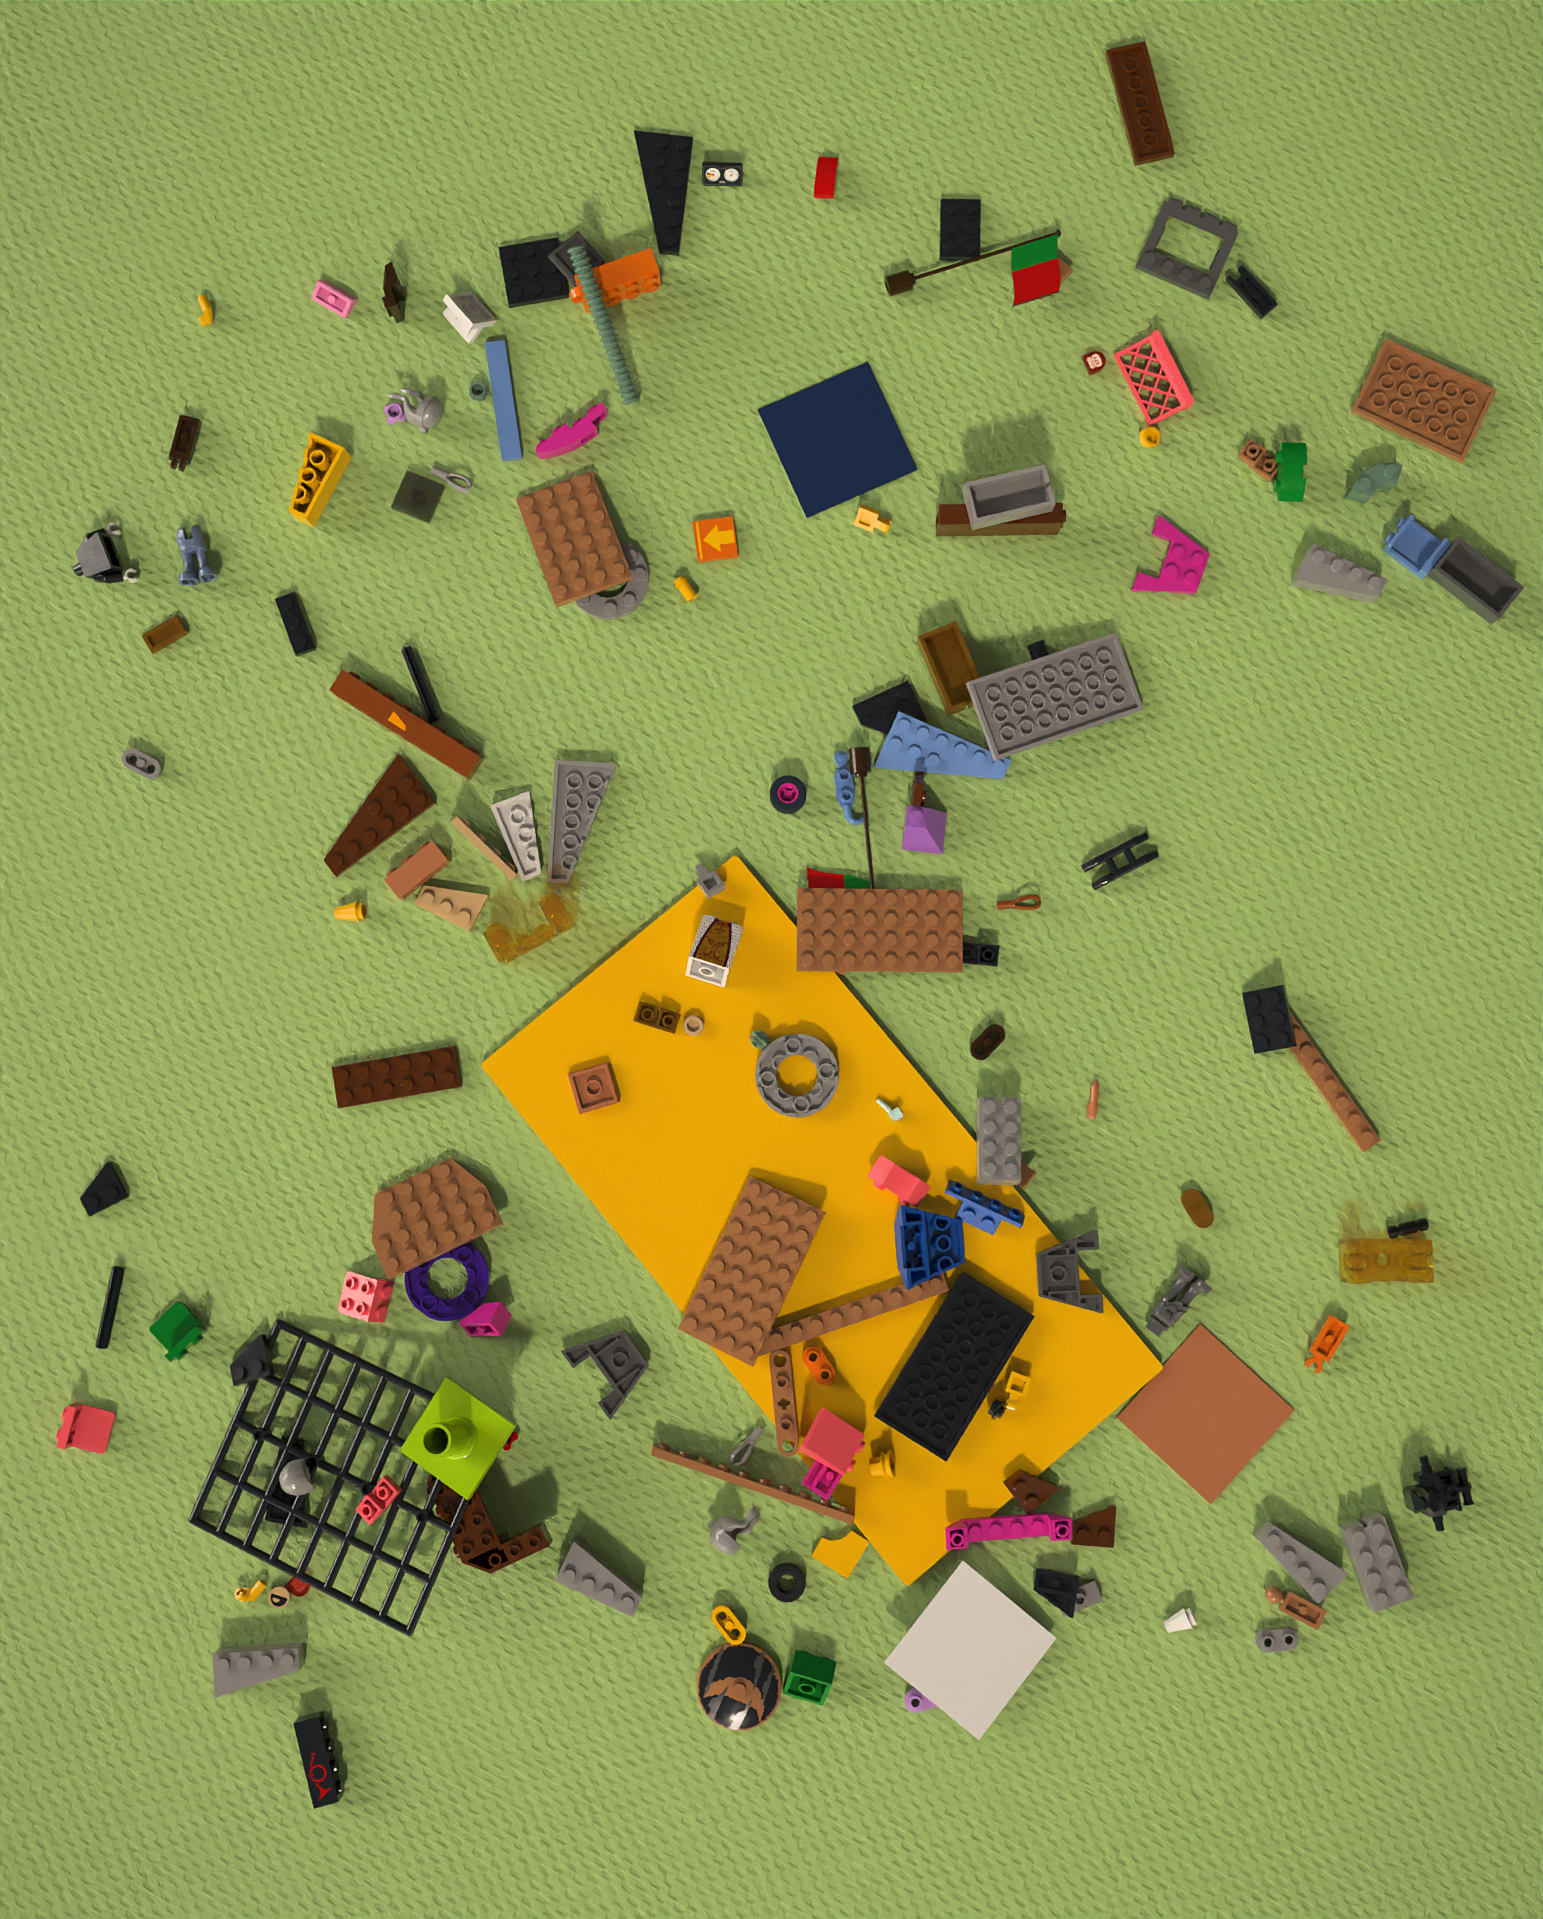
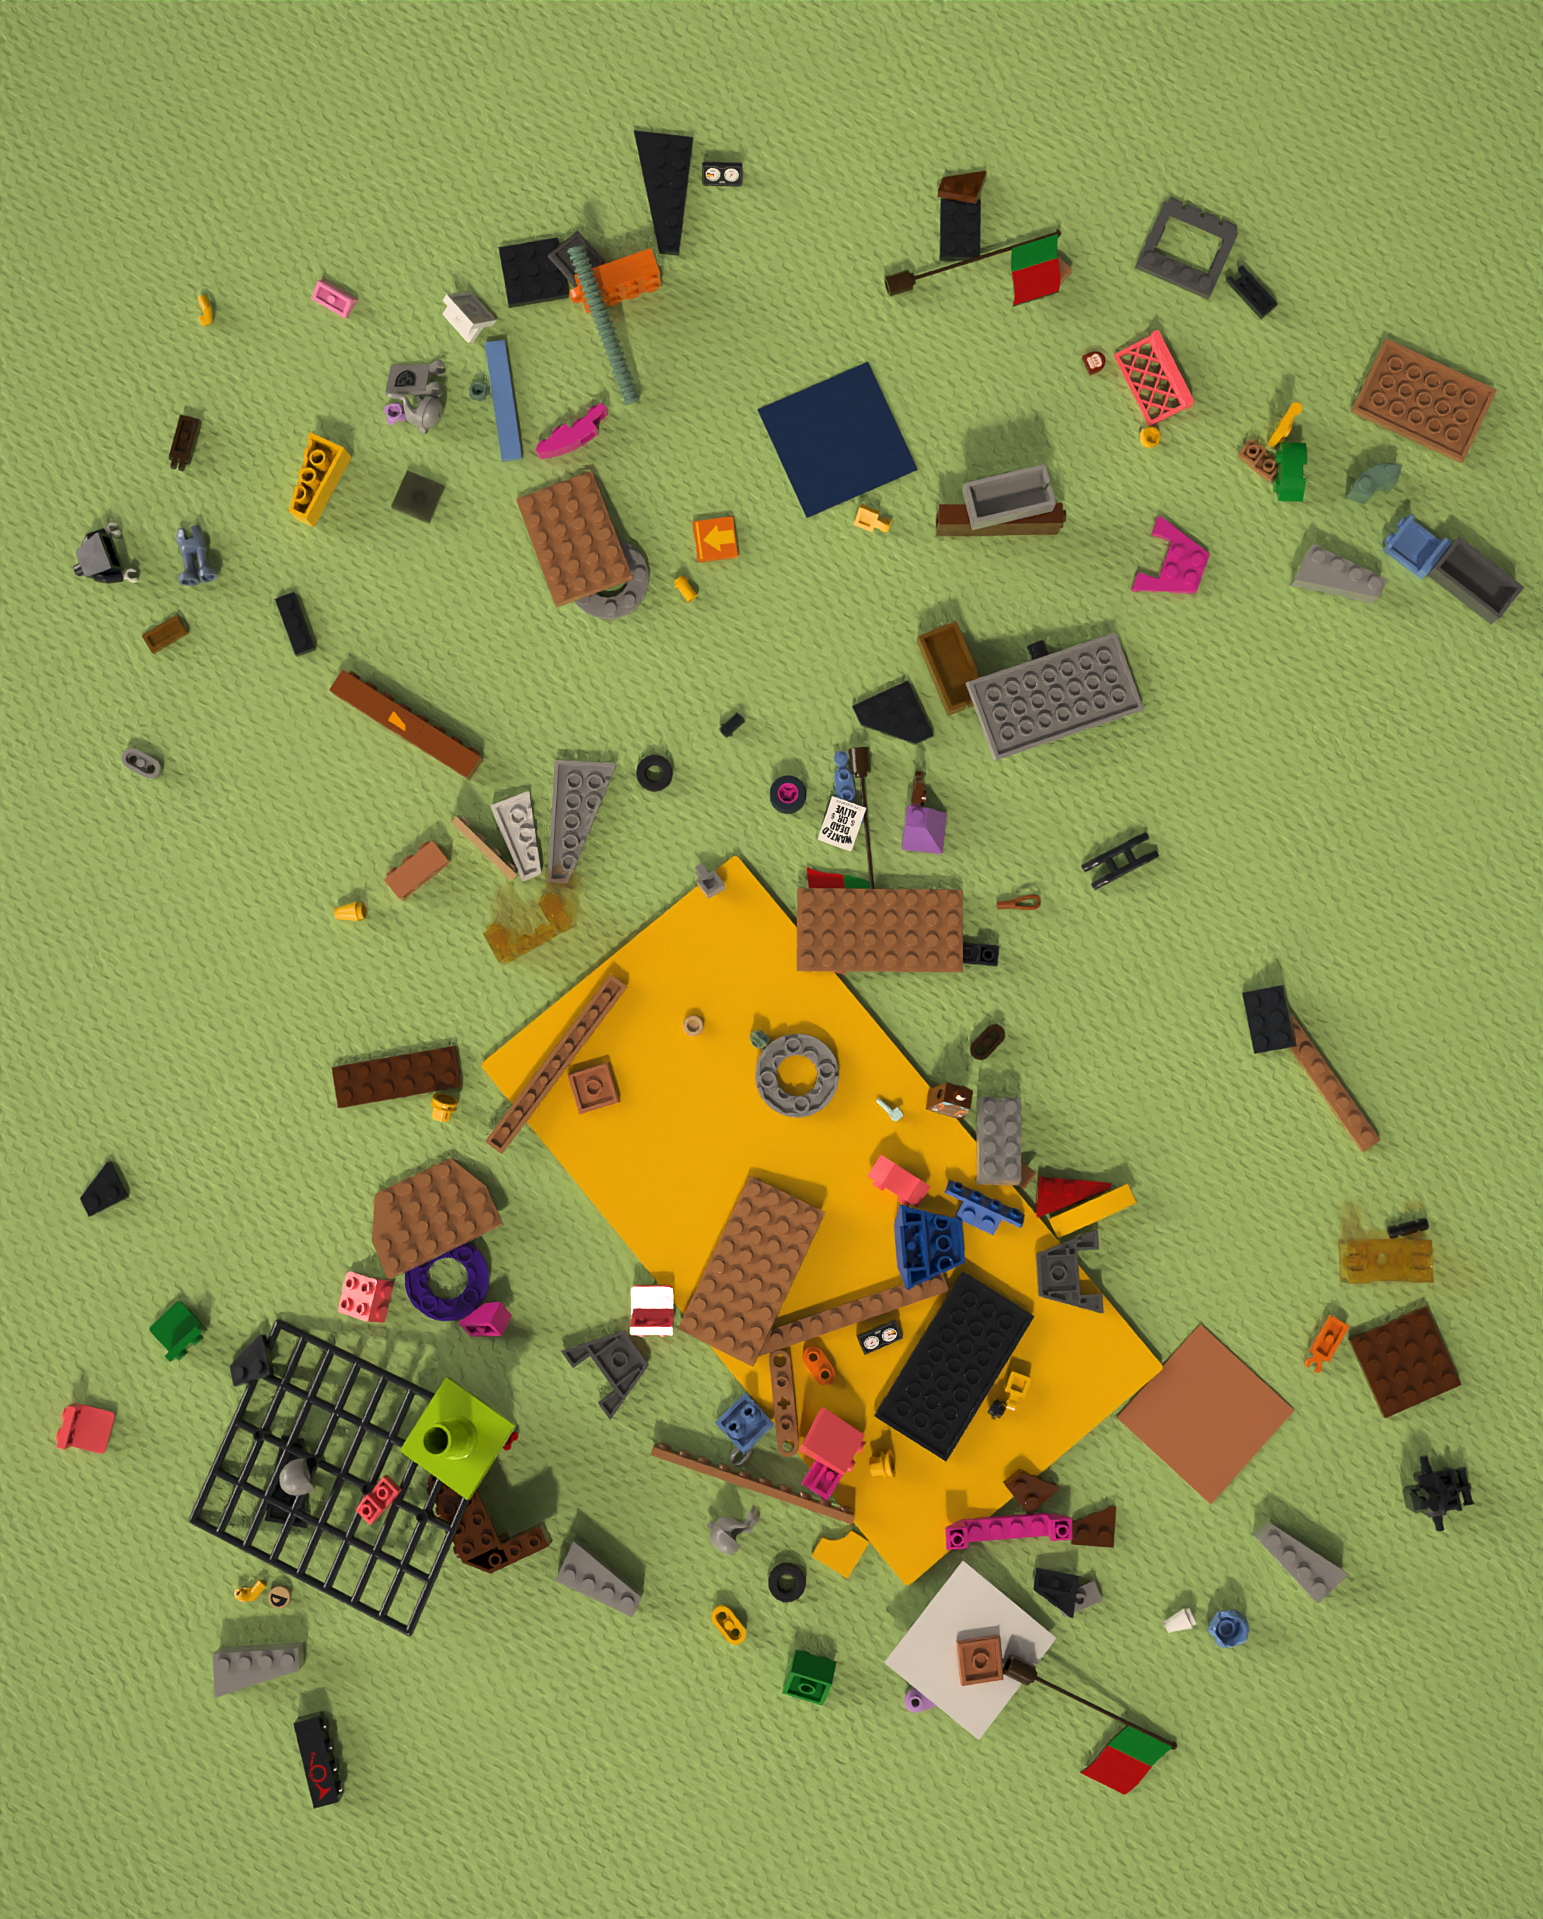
(109, 1307): black axle -> none
(297, 1587): clear red tile -> none
(387, 810): reddish brown wing -> none
(393, 293): dark brown plate -> none
(414, 379): none -> light grey flag
(420, 684): black axle -> none
(443, 1106): none -> yellow piece
(445, 475): light grey piece -> none
(452, 905): tan wing -> none
(556, 1064): none -> medium nougat plate
(645, 764): none -> black tyre
(652, 1310): none -> bracket
(656, 1017): pearl gold slope -> none
(714, 950): slope -> none
(731, 725): none -> black pin
(739, 1686): dish -> none
(744, 1423): none -> medium blue plate
(825, 177): red slope -> none
(841, 823): none -> white sticker
(879, 1336): none -> slope
(927, 748): medium blue wing -> none
(953, 1102): none -> reddish brown torso
(963, 187): none -> reddish brown wing
(979, 1660): none -> nougat tile
(1058, 1193): none -> red wing
(1092, 1107): nougat piece -> none
(1092, 1210): none -> yellow slope
(1125, 1756): none -> flag
(1139, 103): reddish brown plate -> none
(1168, 1309): dark grey piece -> none
(1197, 1208): pearl gold tile -> none
(1229, 1628): none -> medium blue hair
(1277, 1639): light grey plate -> none
(1285, 424): none -> yellow plate
(1296, 1606): medium nougat plate -> none
(1375, 1562): light grey piece -> none
(1404, 1362): none -> reddish brown plate

